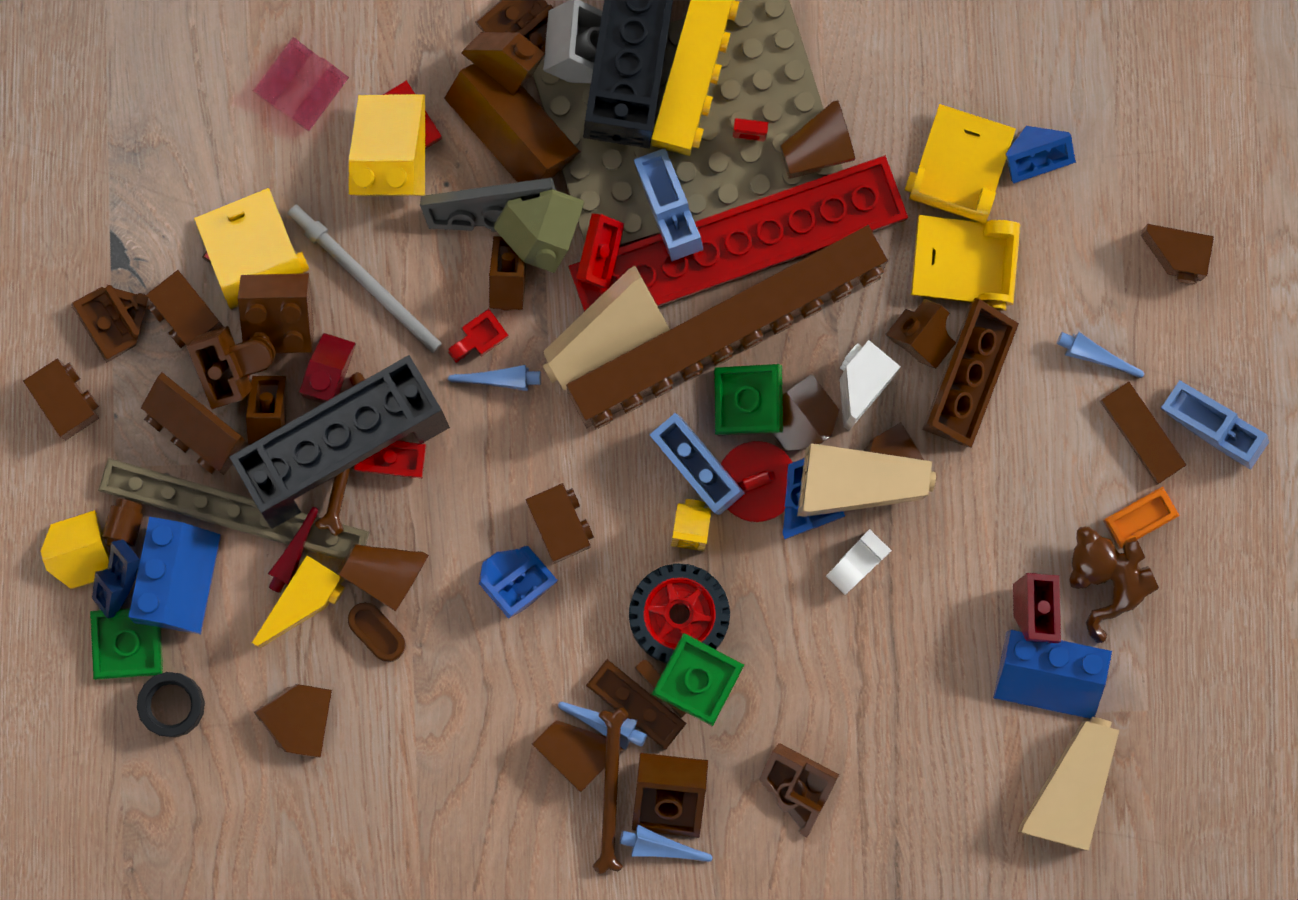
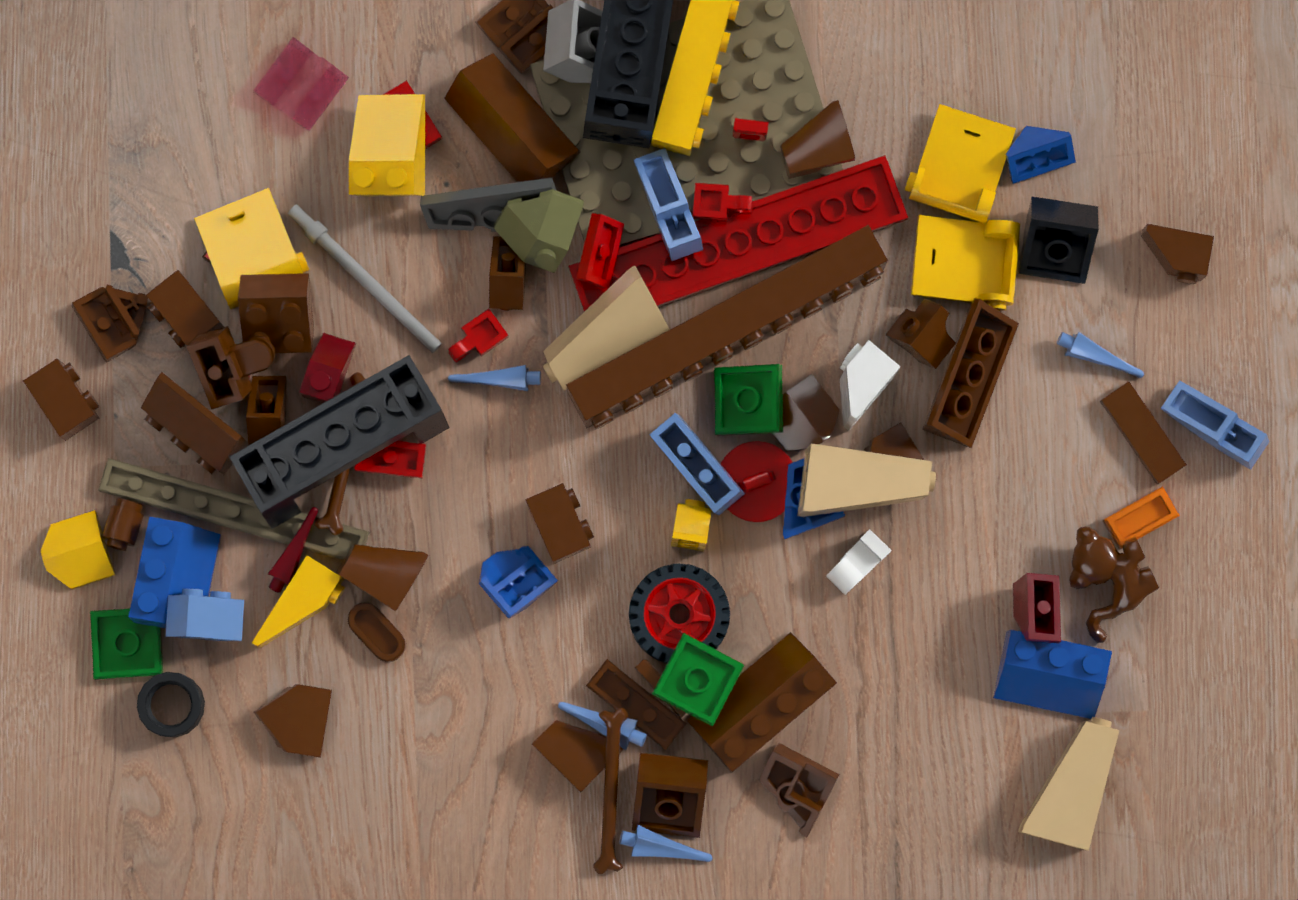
(115, 583): dark blue slope -> none
(205, 617): none -> medium blue brick
(505, 58): reddish brown slope -> none
(714, 202): none -> red plate
(765, 701): none -> reddish brown slope
(1059, 240): none -> black slope

